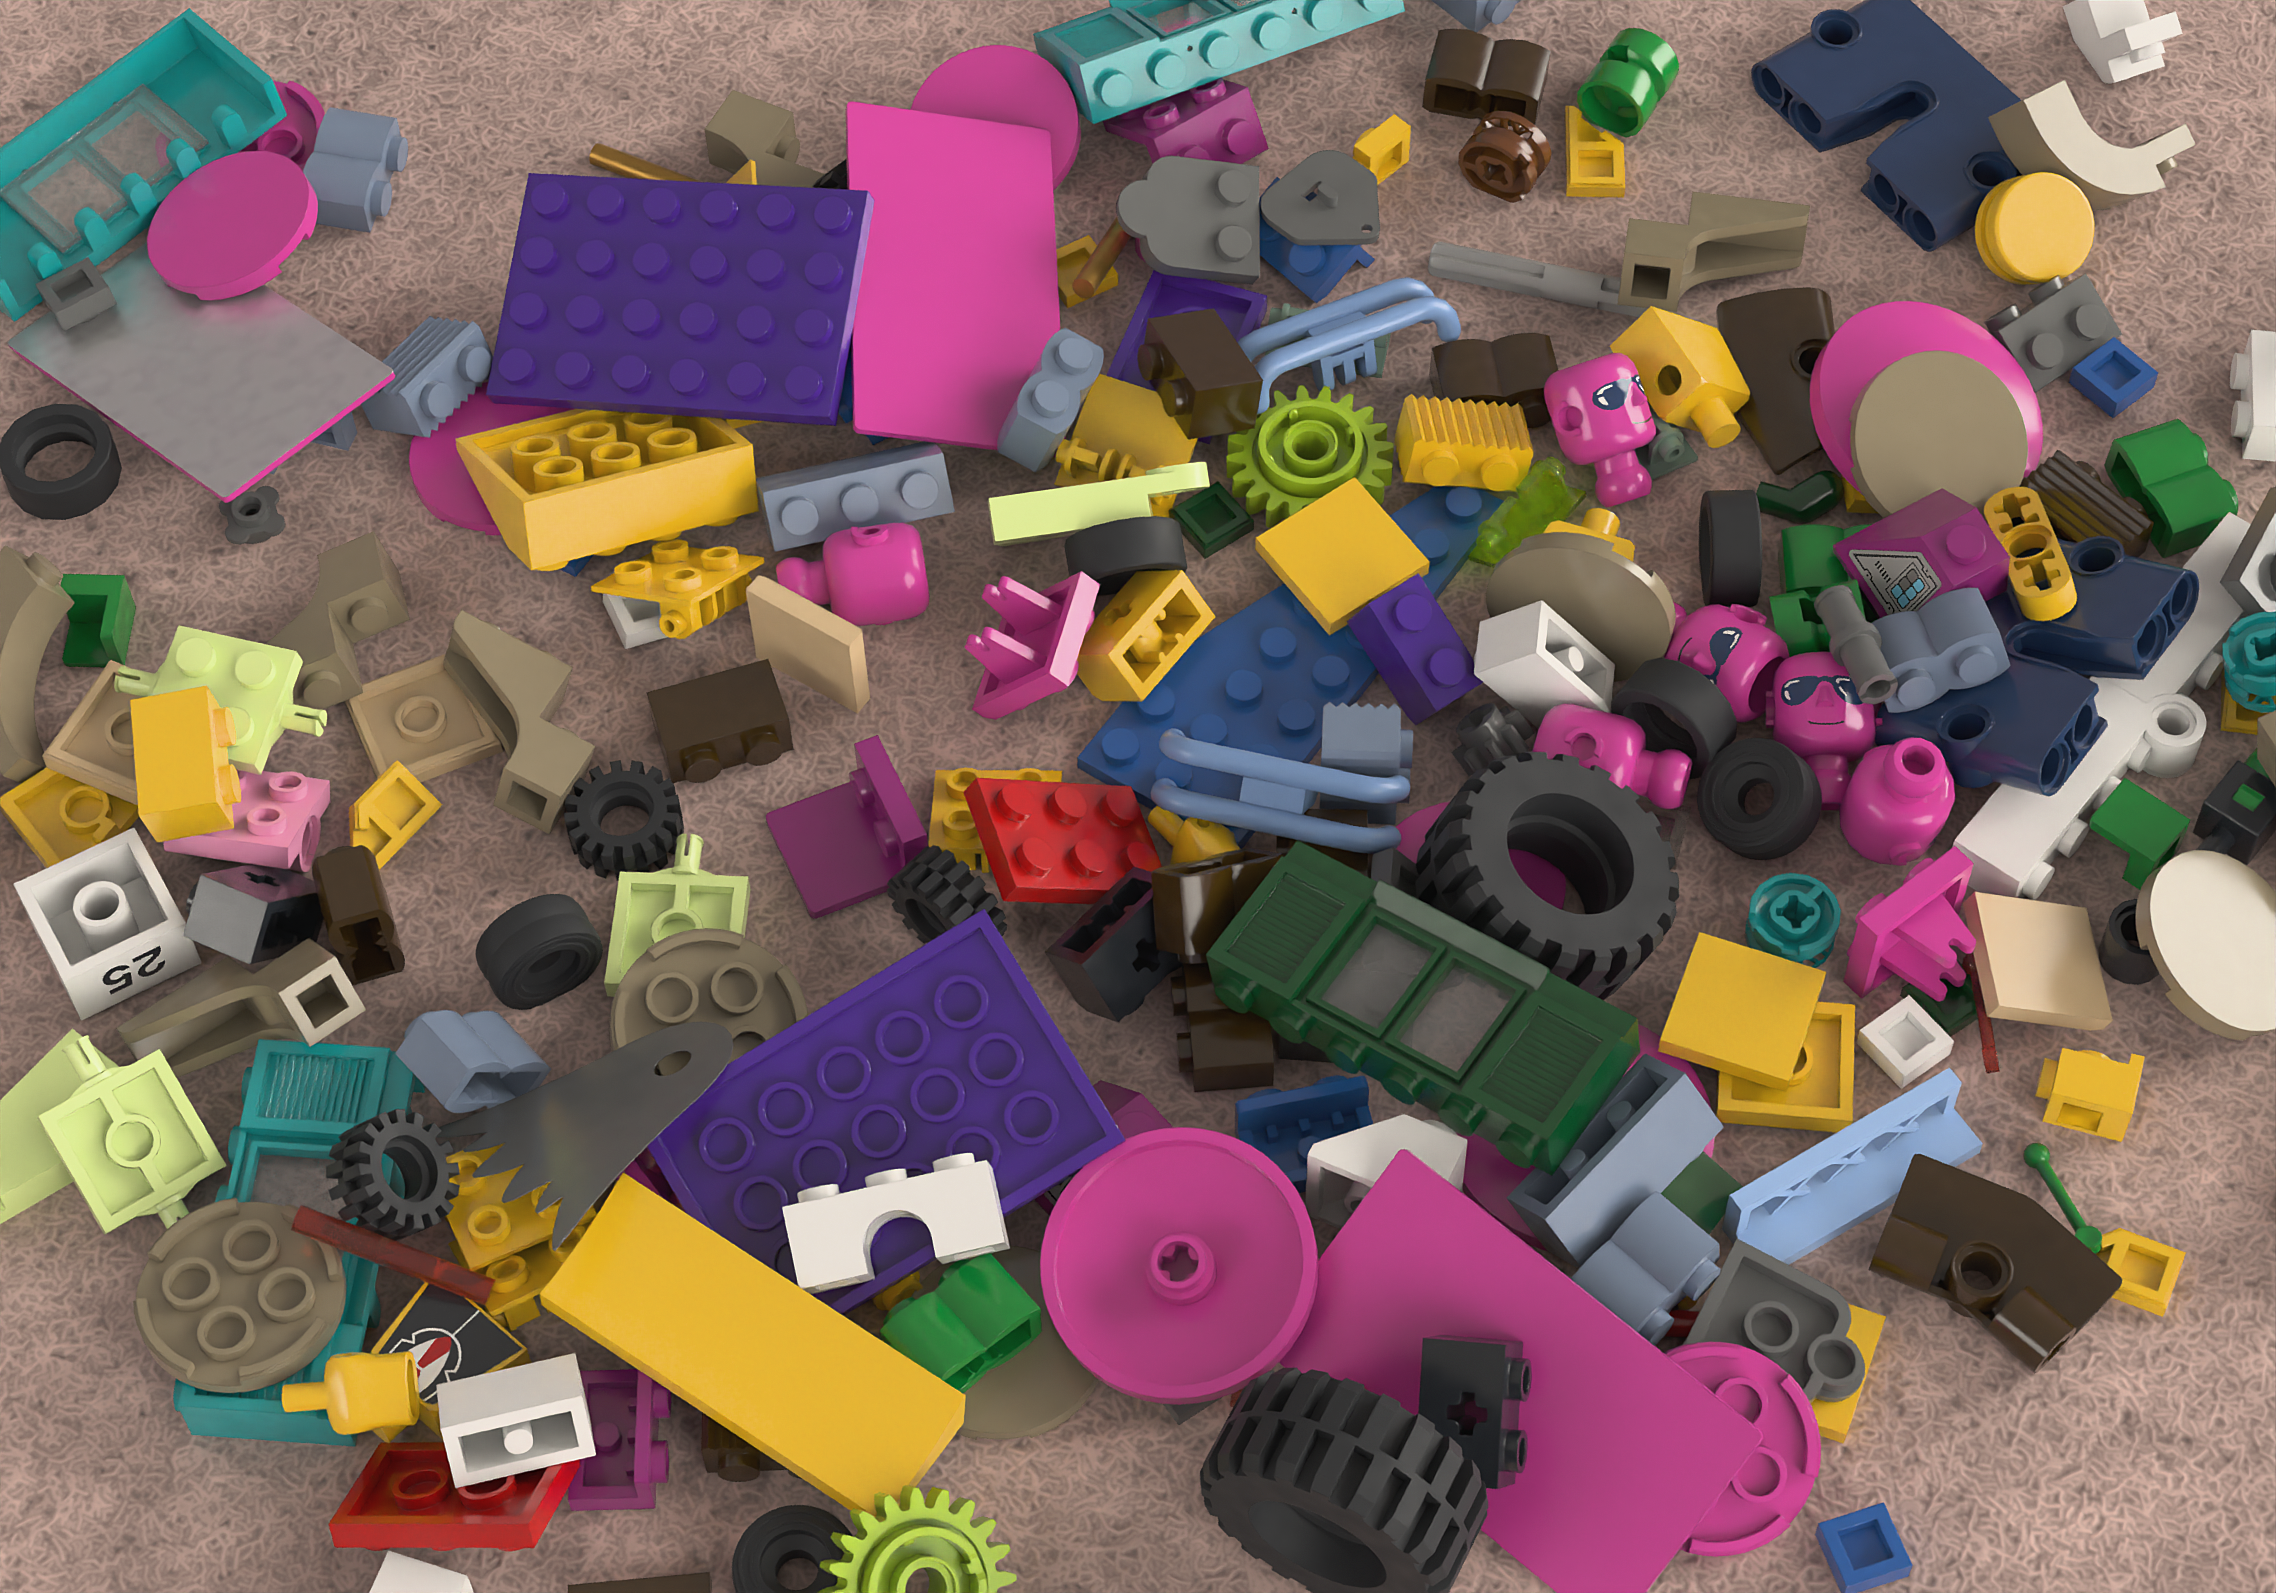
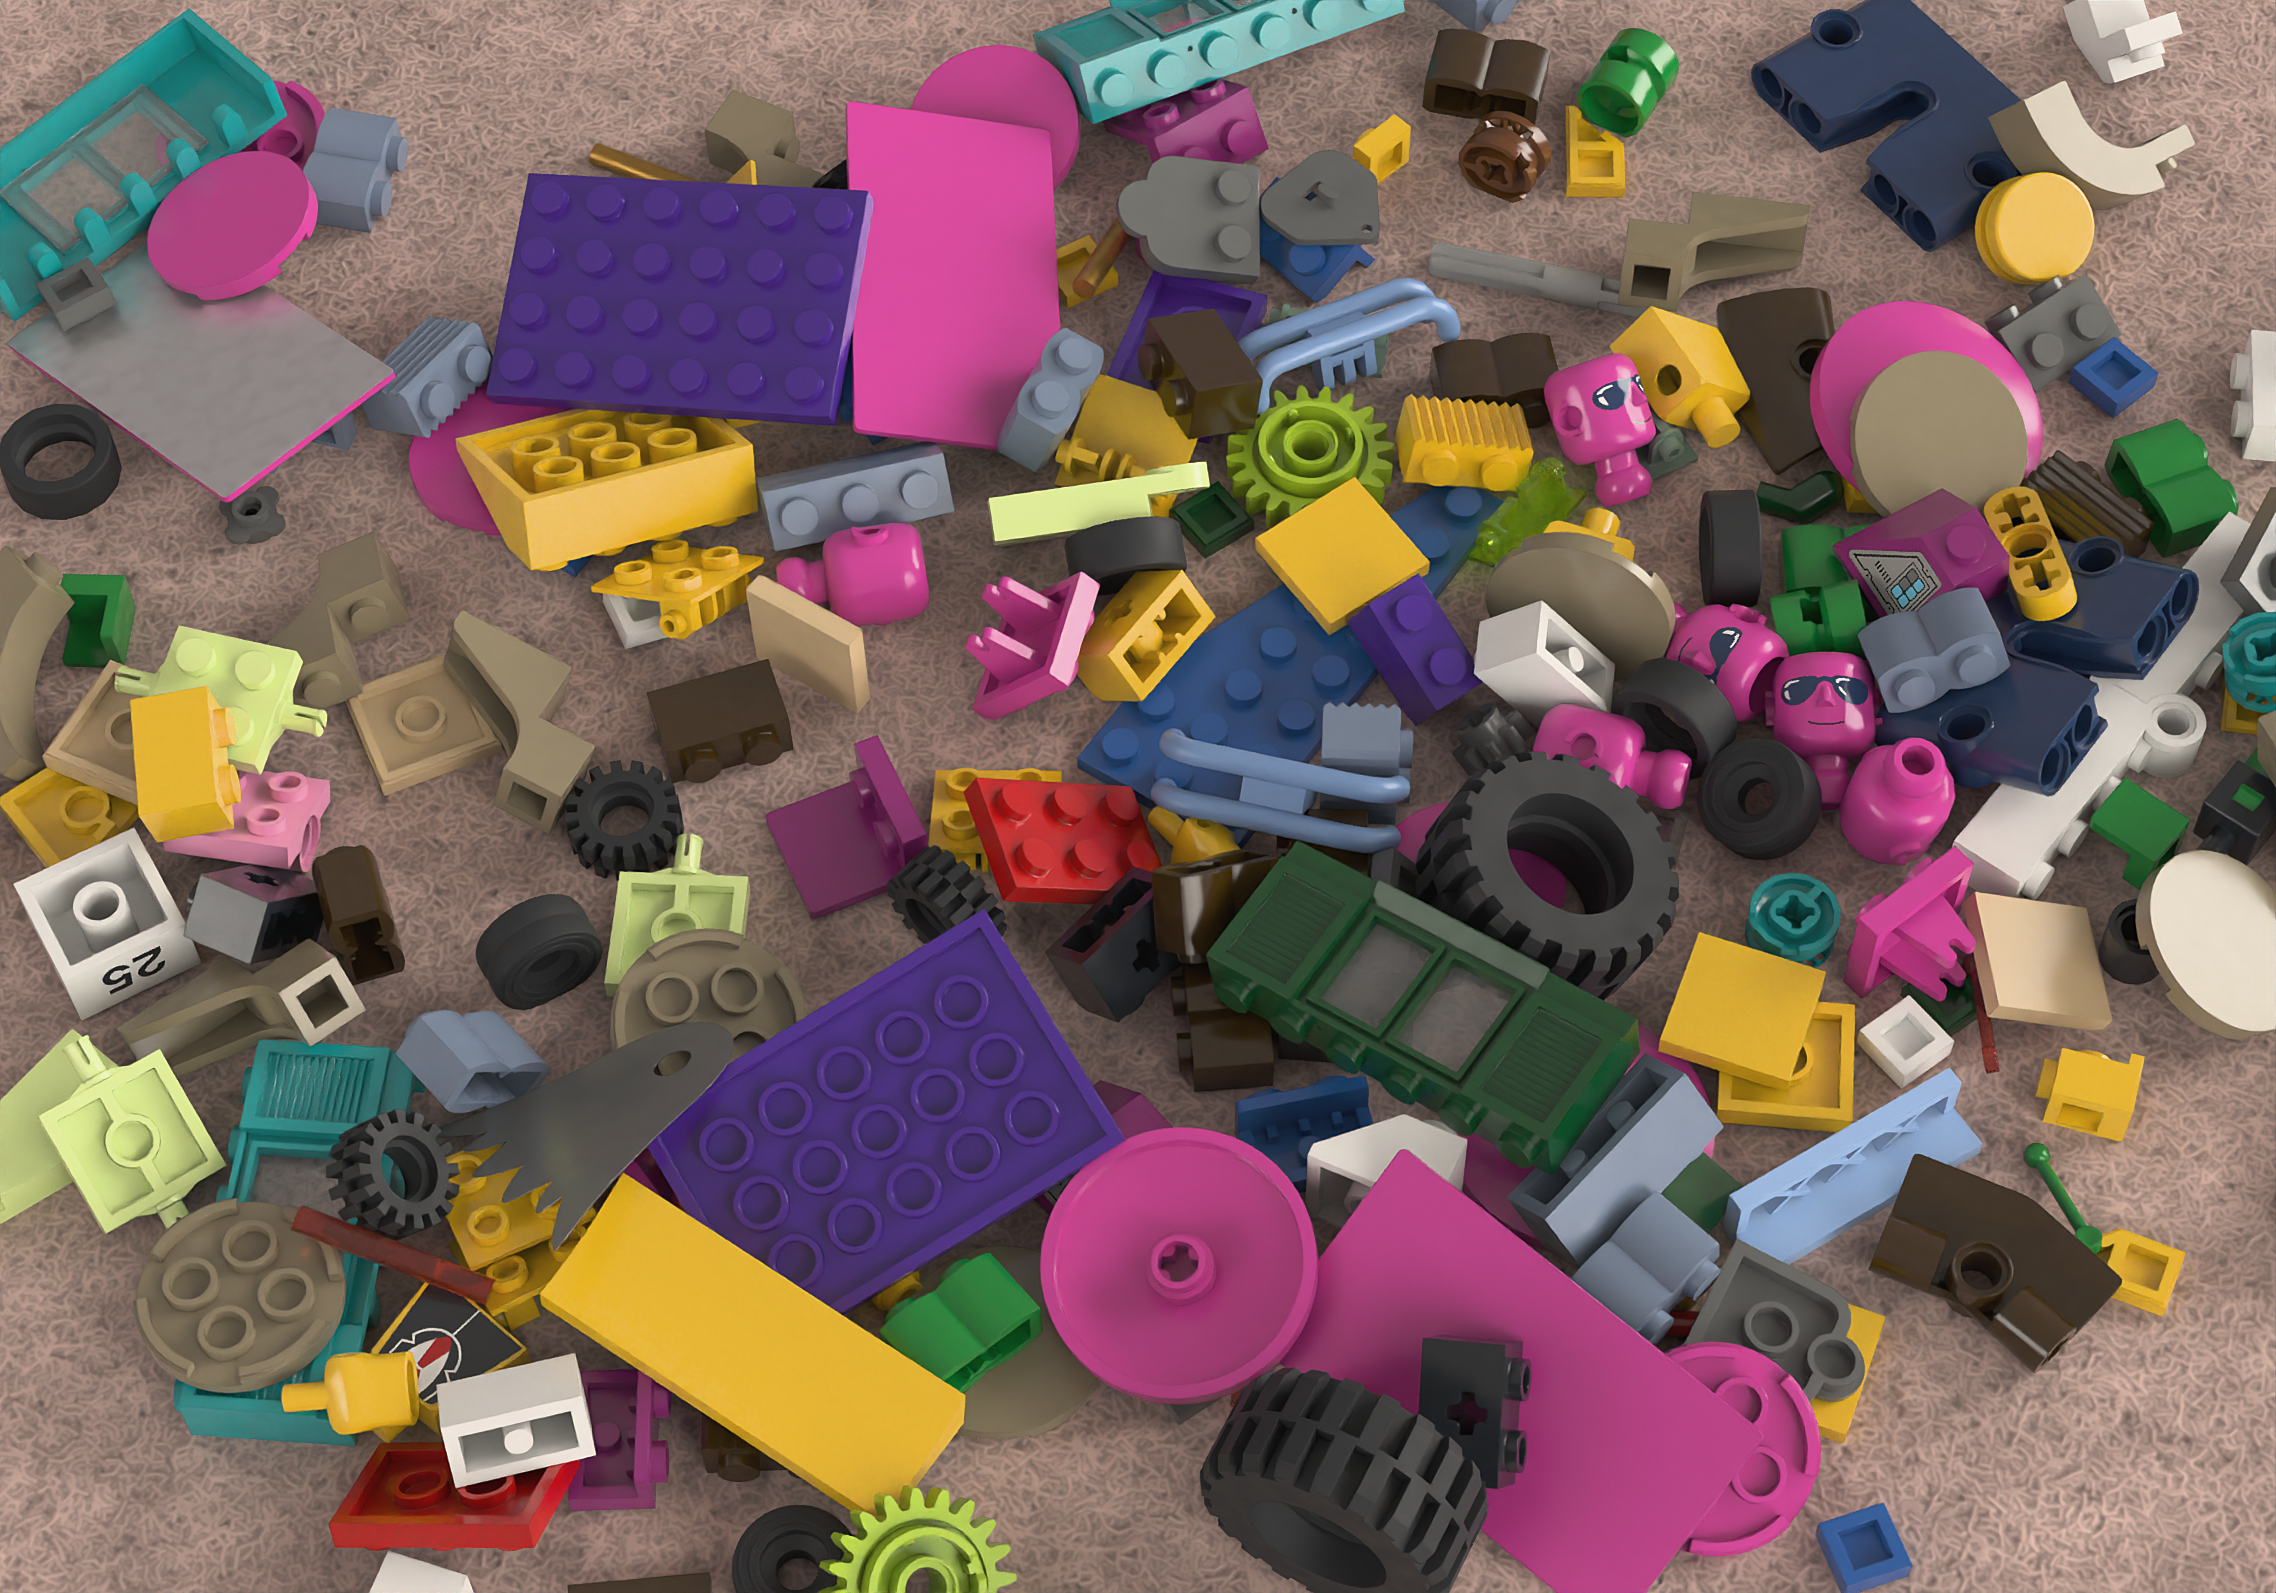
(390, 812): yellow tile -> none
(834, 1231): white arch -> none
(1855, 644): dark grey pin -> none

